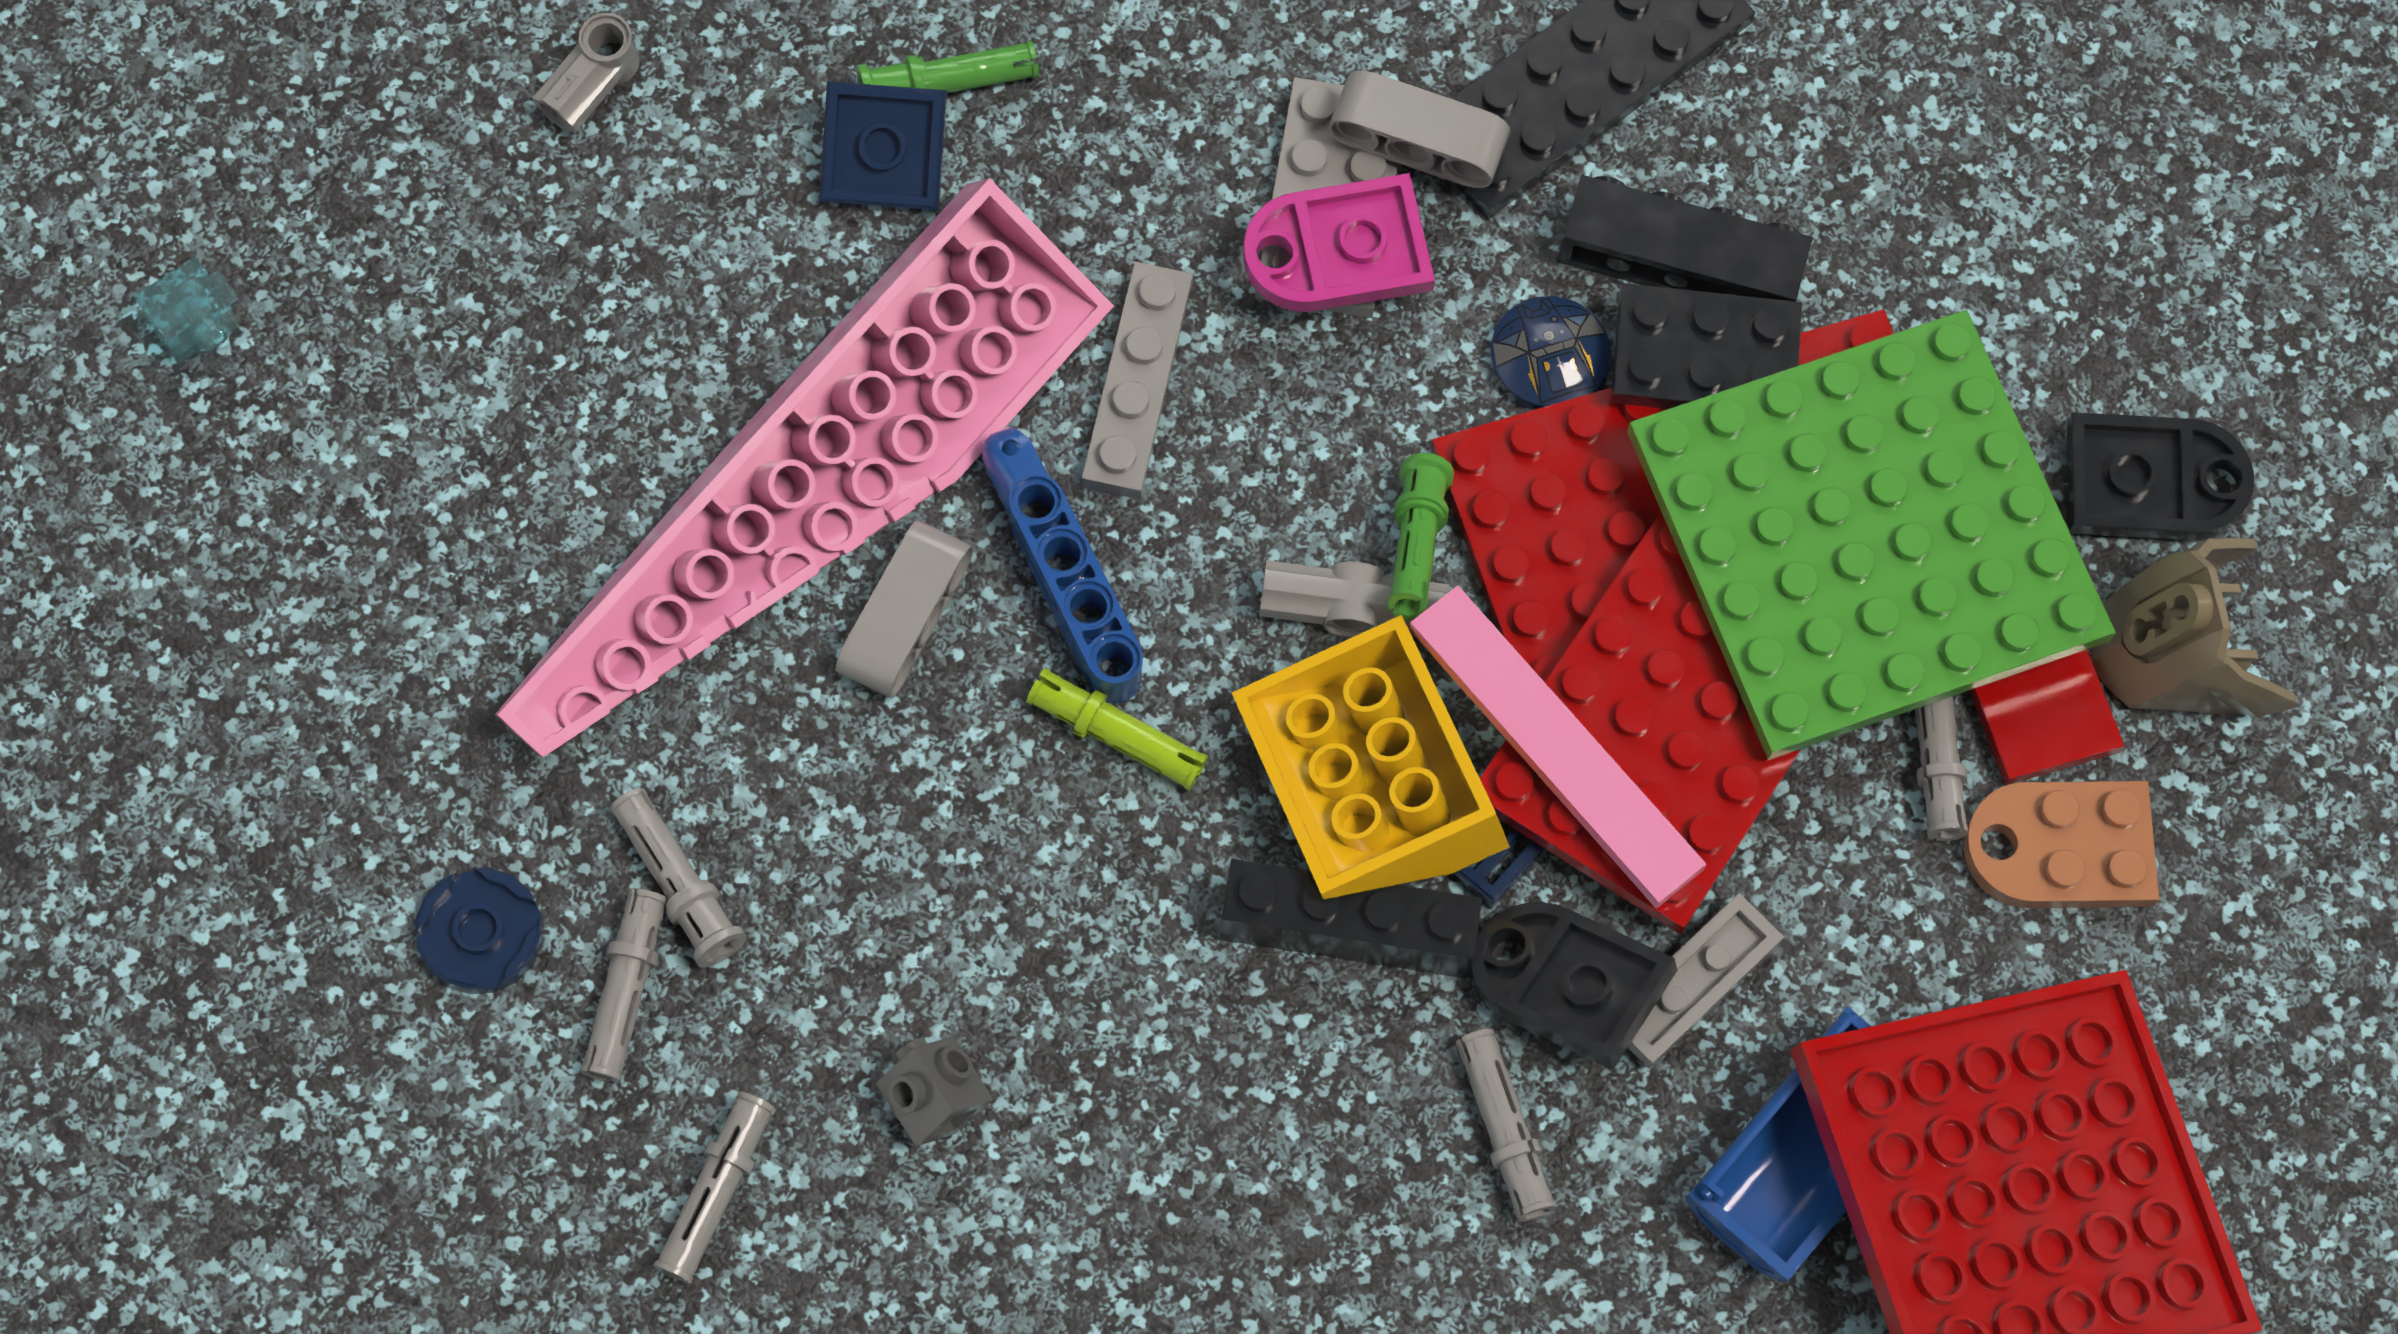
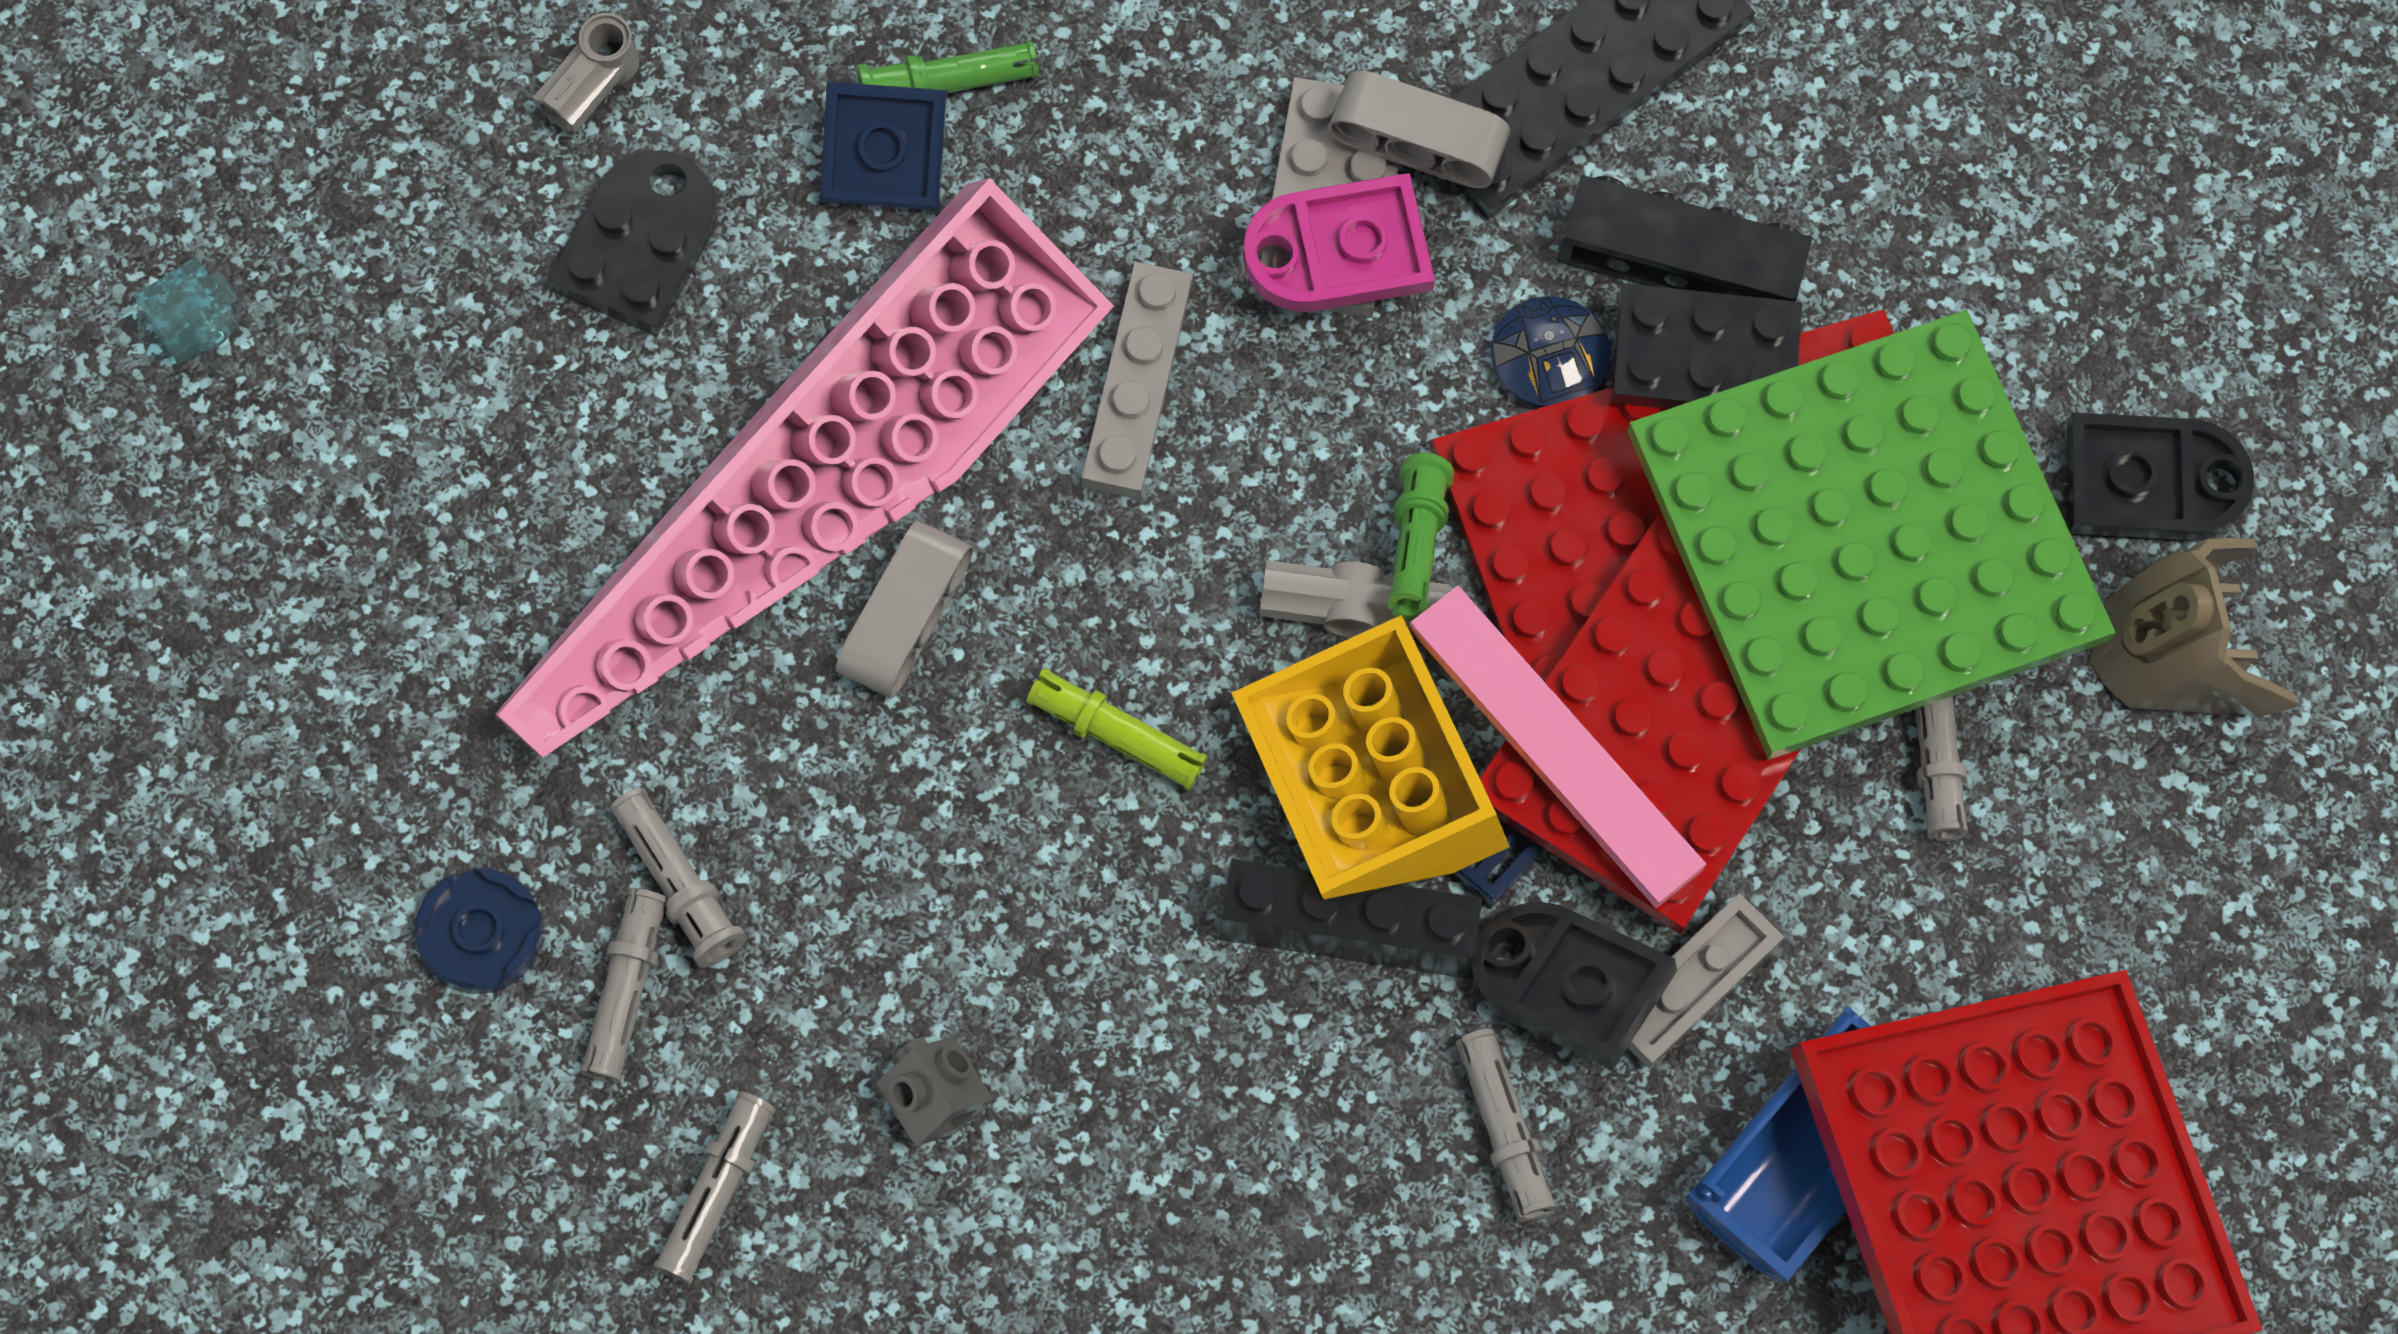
(636, 244): none -> black plate
(1022, 481): blue piece -> none
(2047, 718): red tile -> none
(2069, 845): nougat plate -> none

